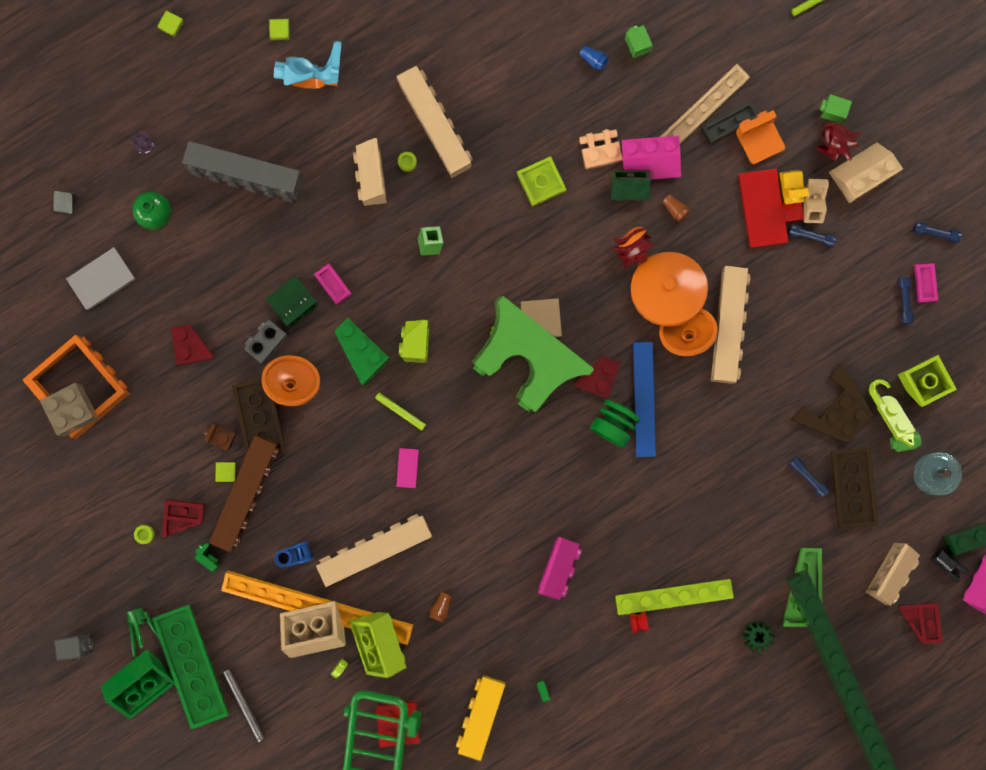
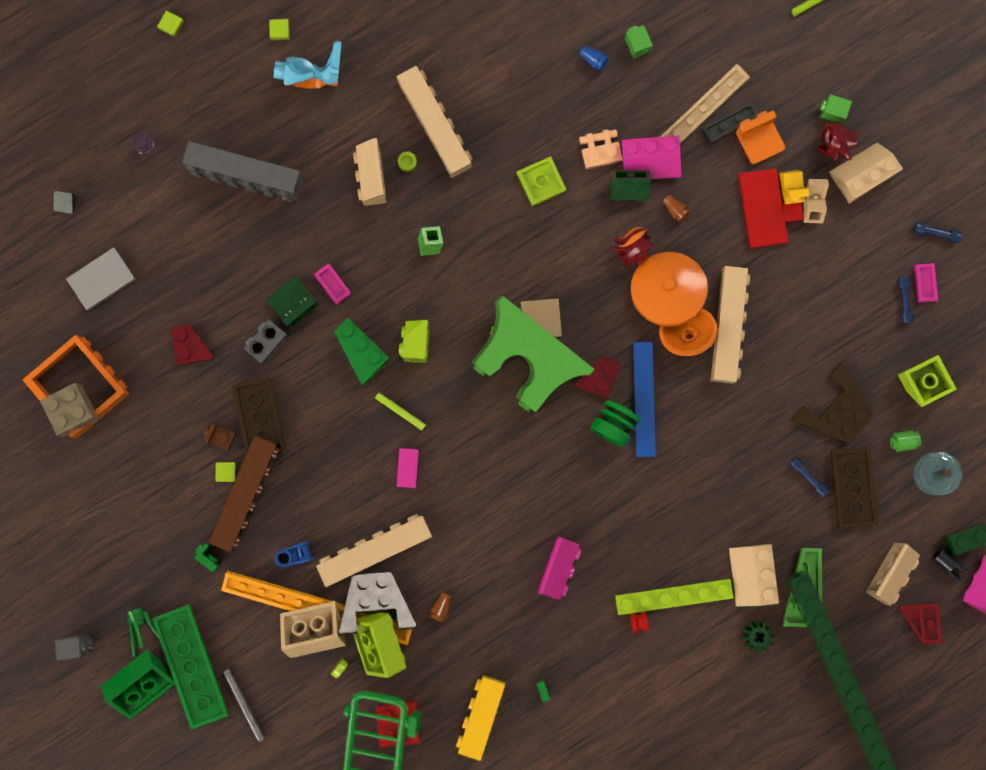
(144, 534): lime tile -> none
(151, 210): green cylinder -> none
(181, 515): dark red wing -> none
(294, 373): orange dish -> none
(374, 594): none -> wing
(753, 575): none -> tan slope
(827, 240): dark blue bar -> none
(893, 414): lime plate -> none

